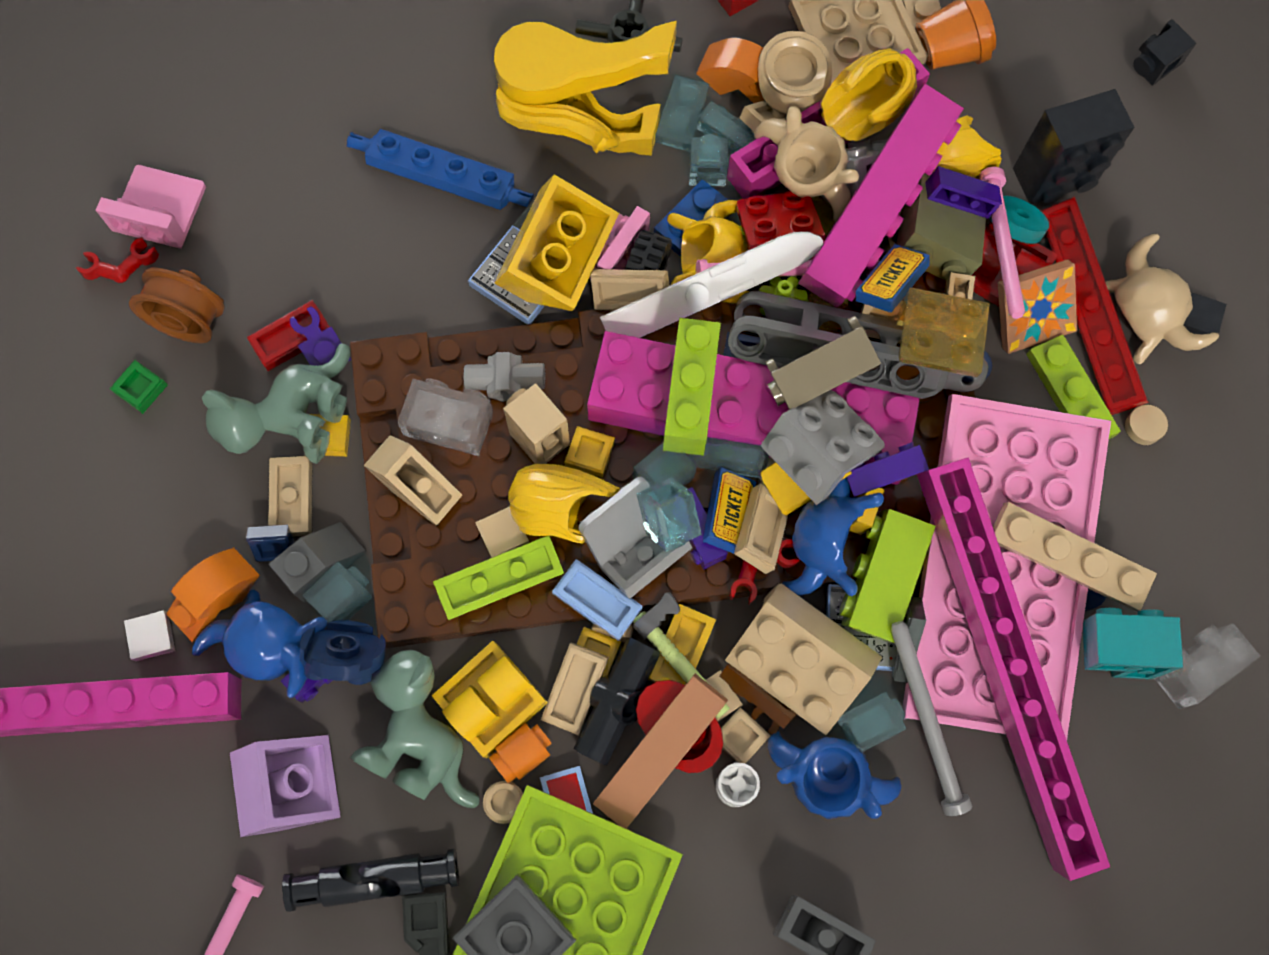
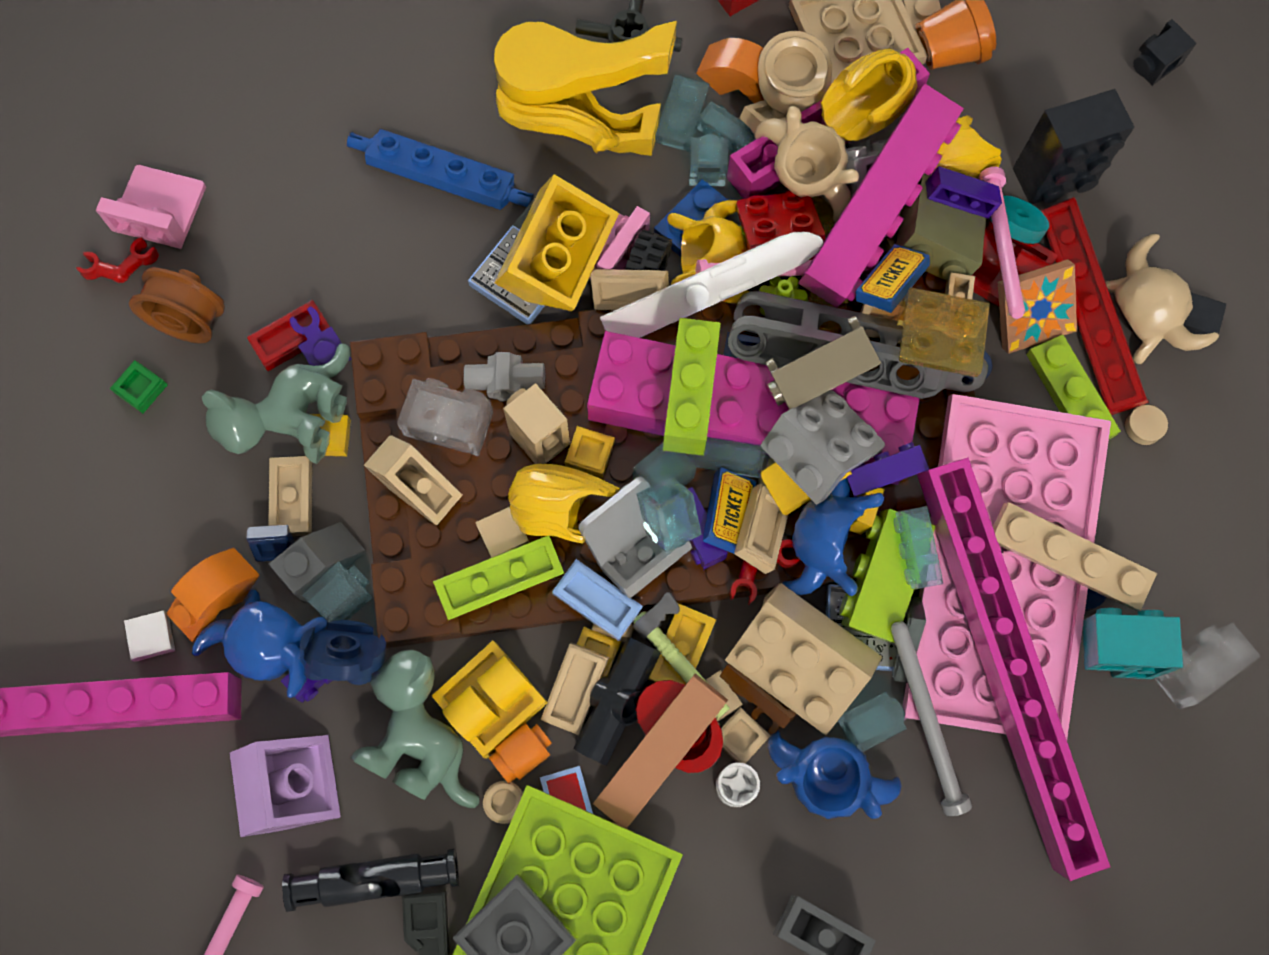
(918, 548): none -> clear light blue piece

